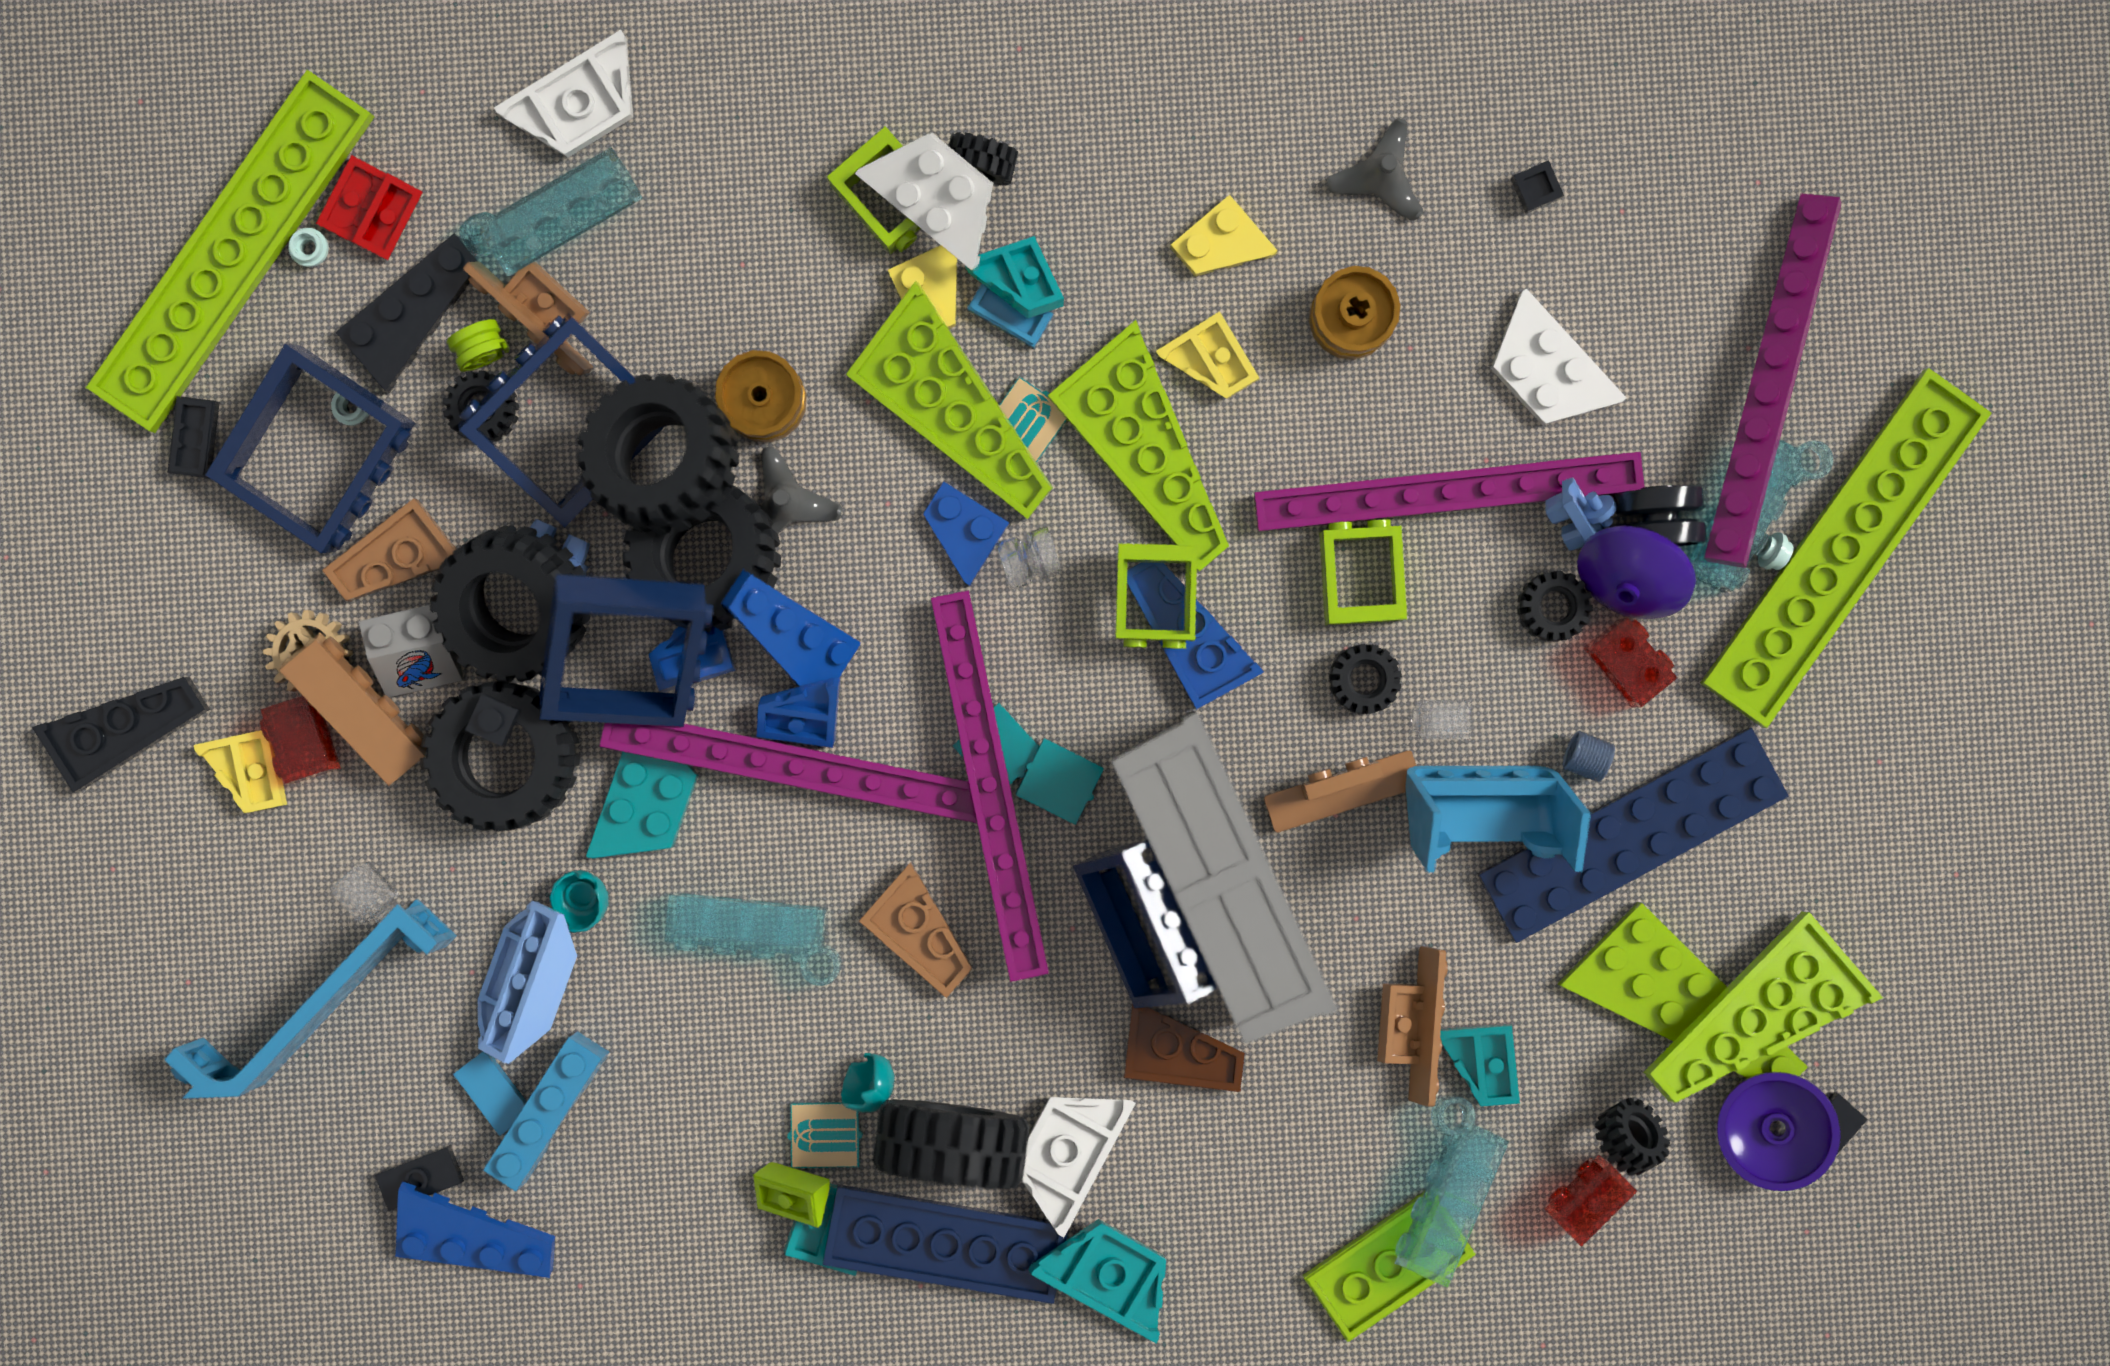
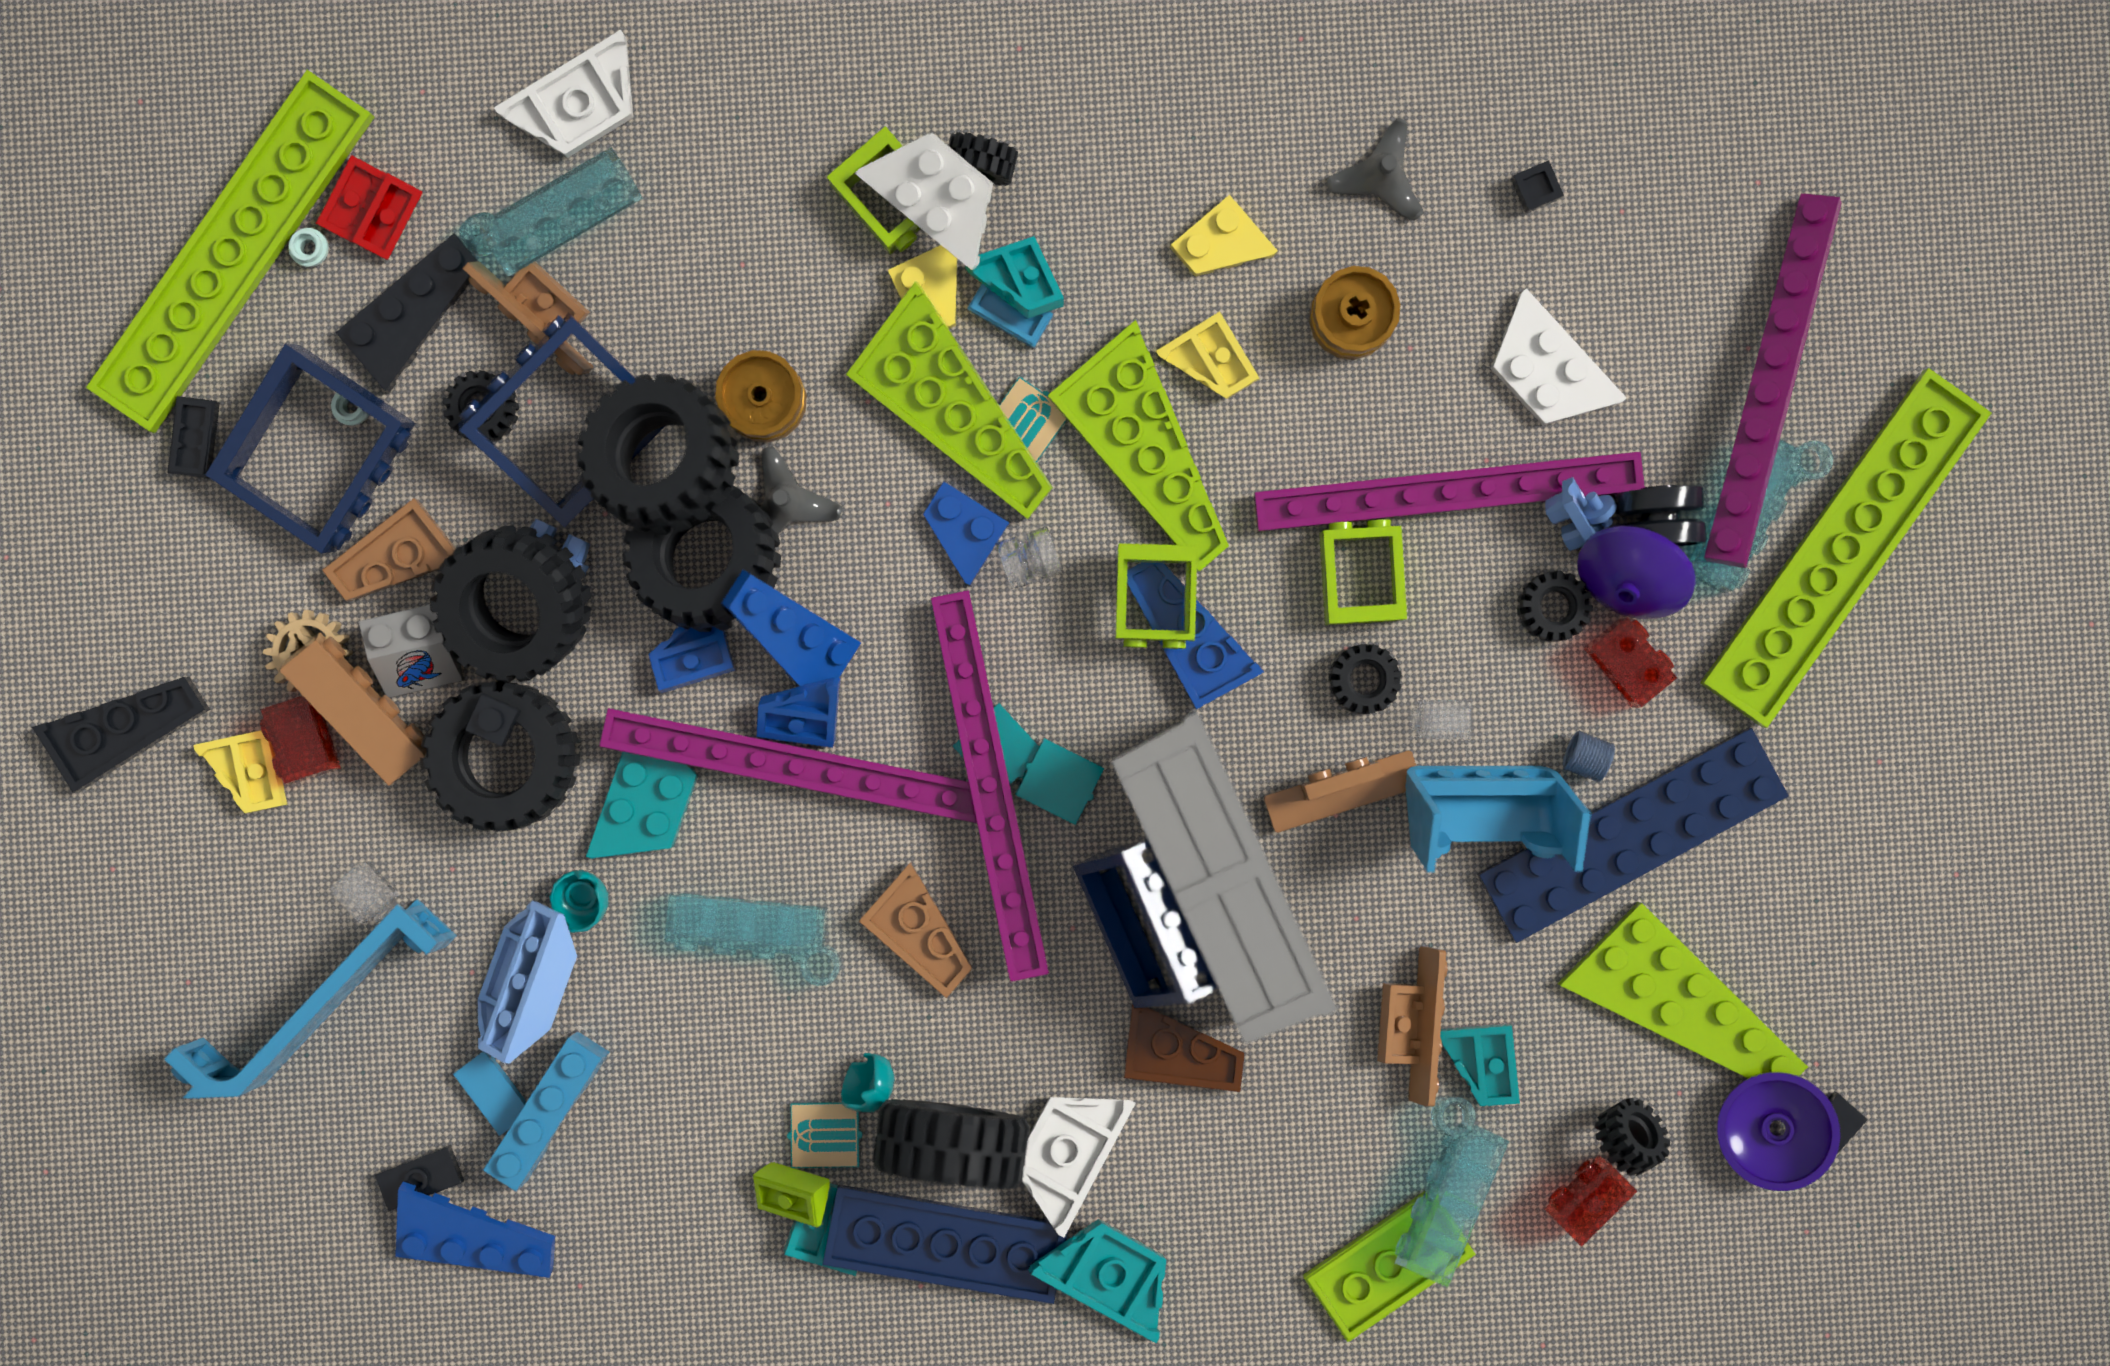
(477, 345): lime wheel -> none
(623, 598): dark blue window -> none
(1772, 1003): lime wing -> none
(1775, 552): light aqua plate -> none

